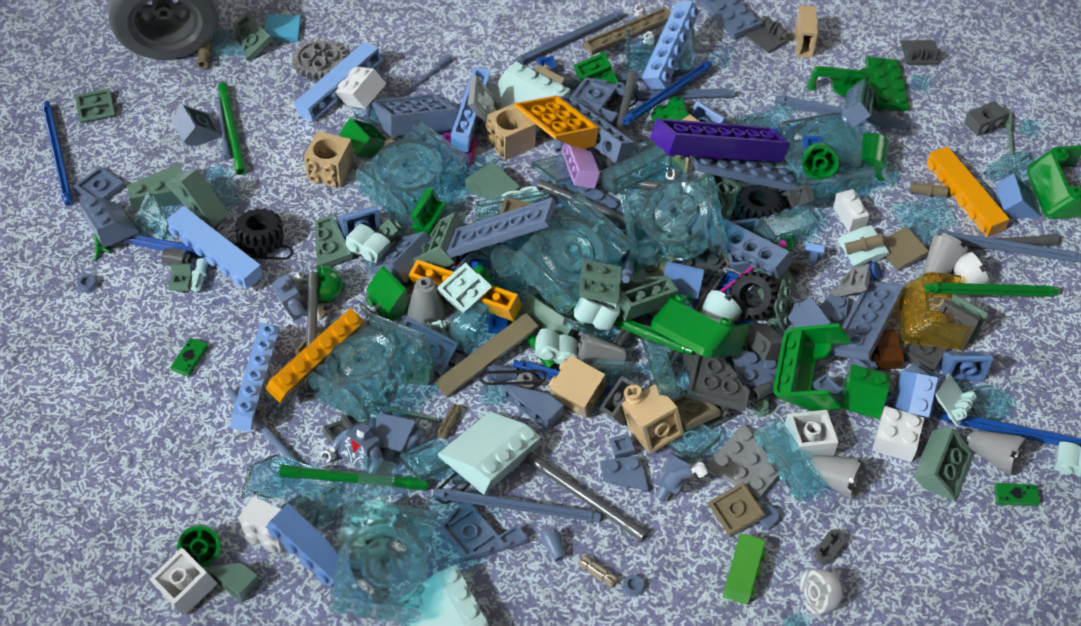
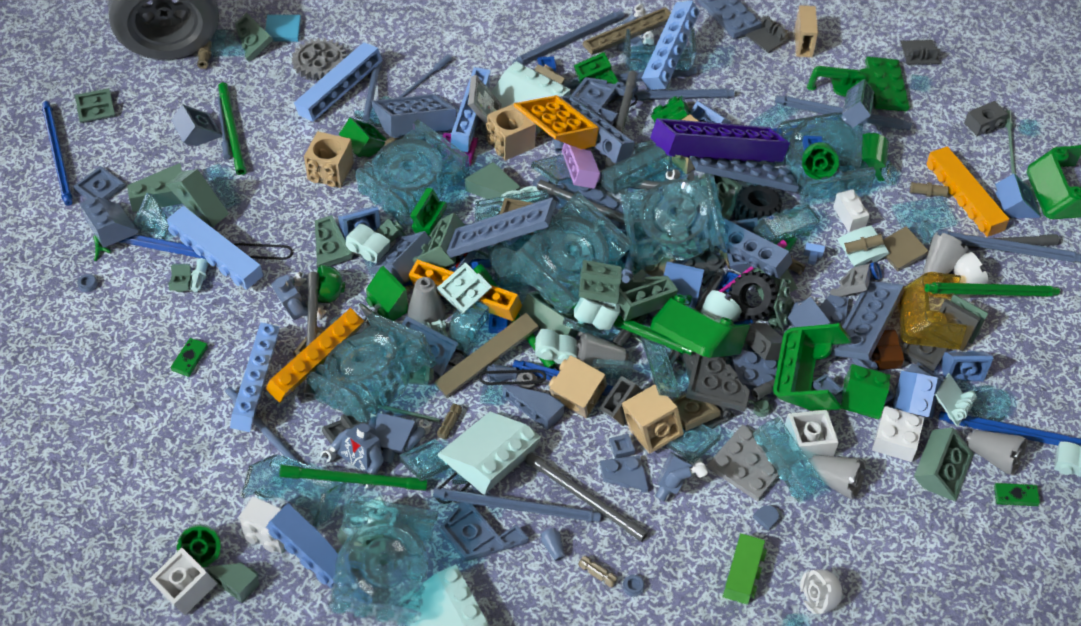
(175, 256): dark grey brick -> none
(259, 231): black tyre -> none
(360, 87): white brick -> none
(376, 477): clear light blue piece -> none
(633, 394): tan bush -> none
(666, 93): blue piece -> none
(736, 509): dark tan tile -> none
(755, 119): clear light blue piece -> none
(797, 196): dark grey slope -> none
(826, 544): dark grey beam -> none
(1008, 164): clear light blue plate -> none

